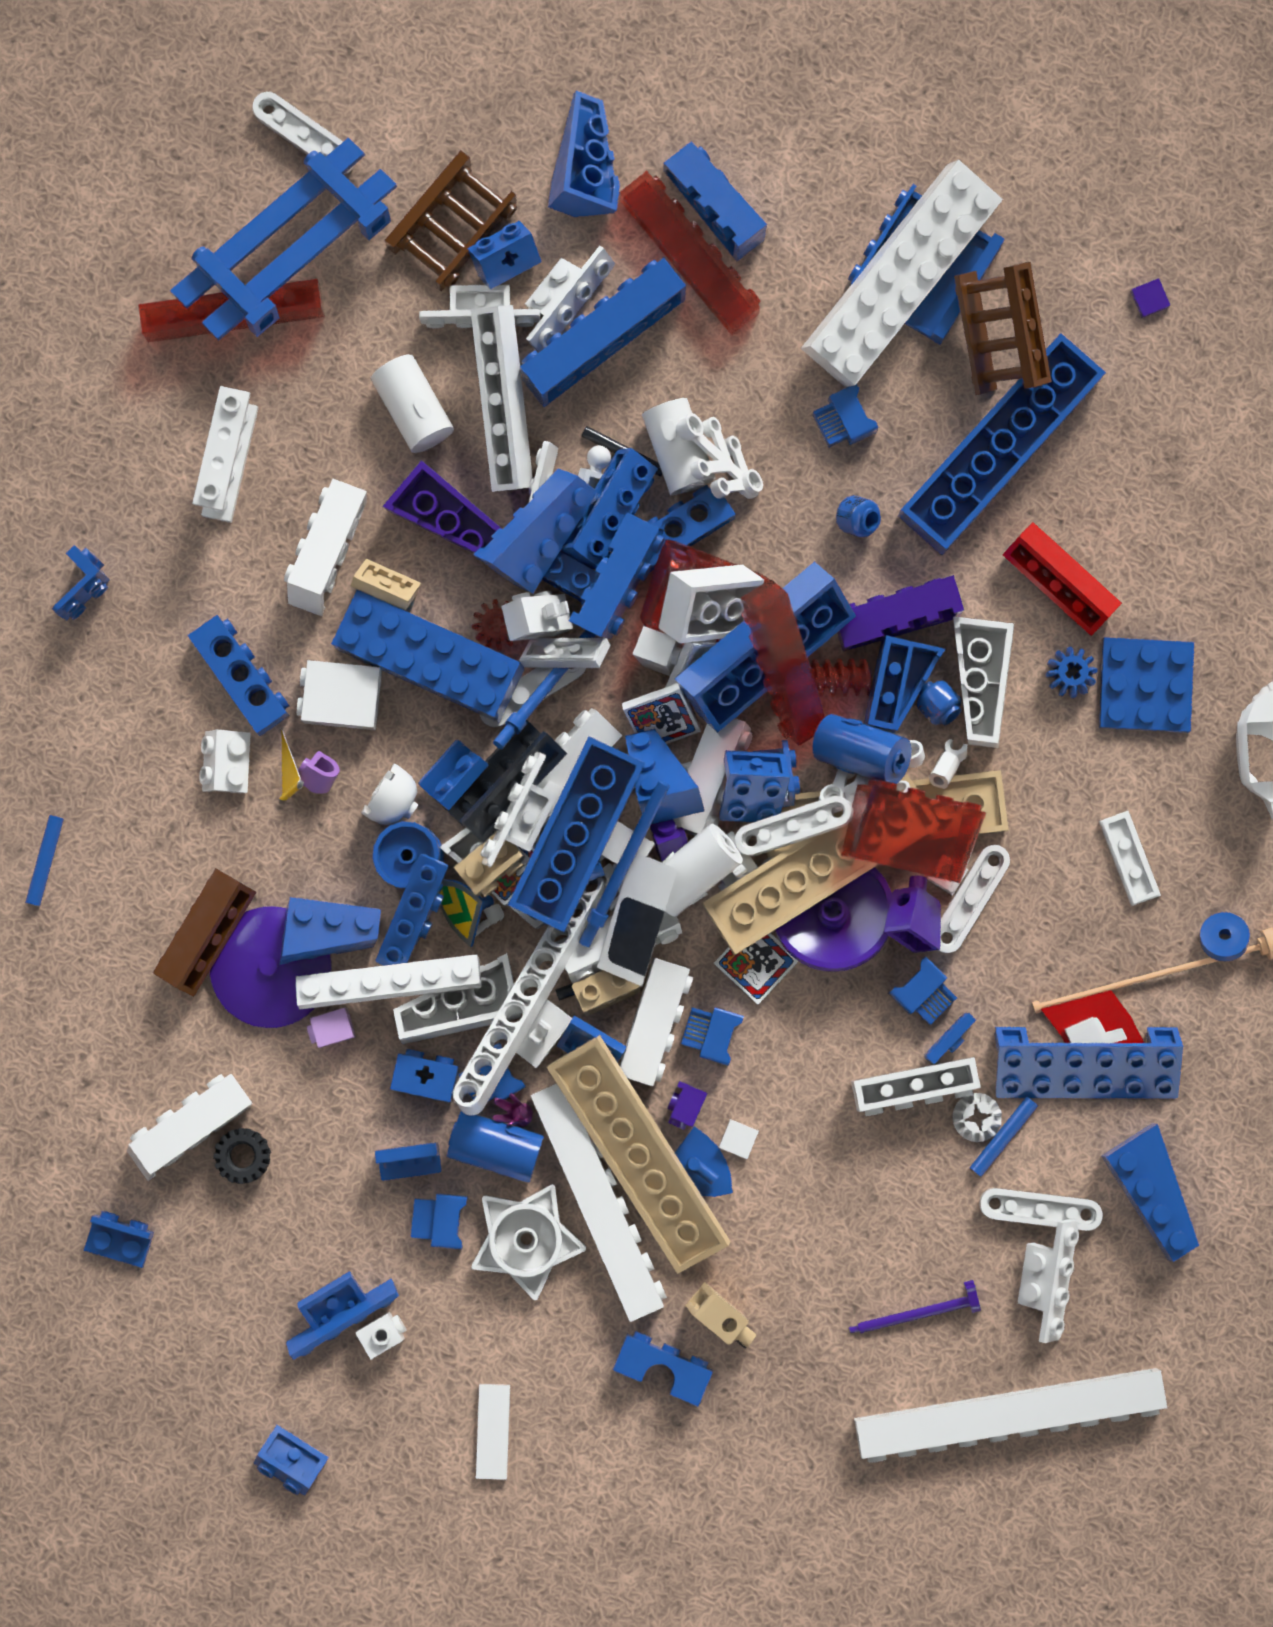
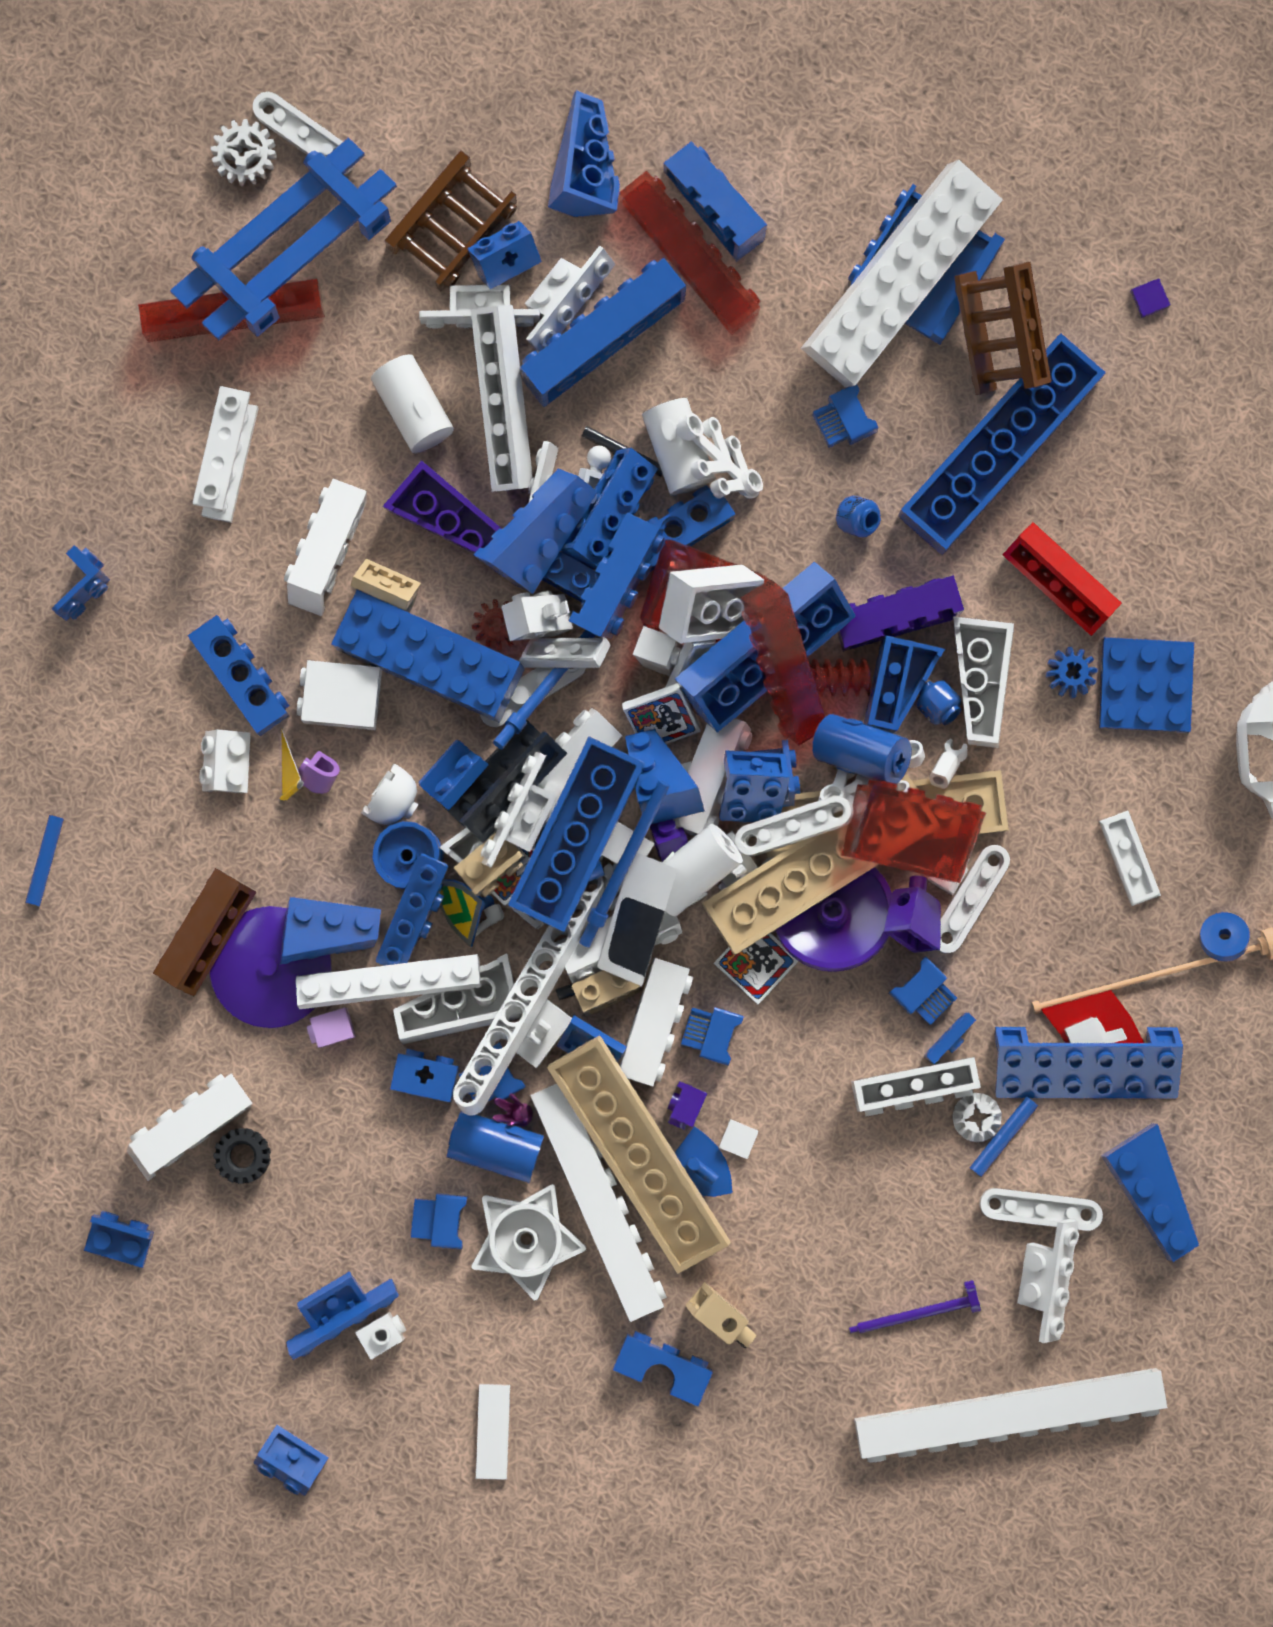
(255, 152): none -> white gear
(409, 1161): blue bracket -> none

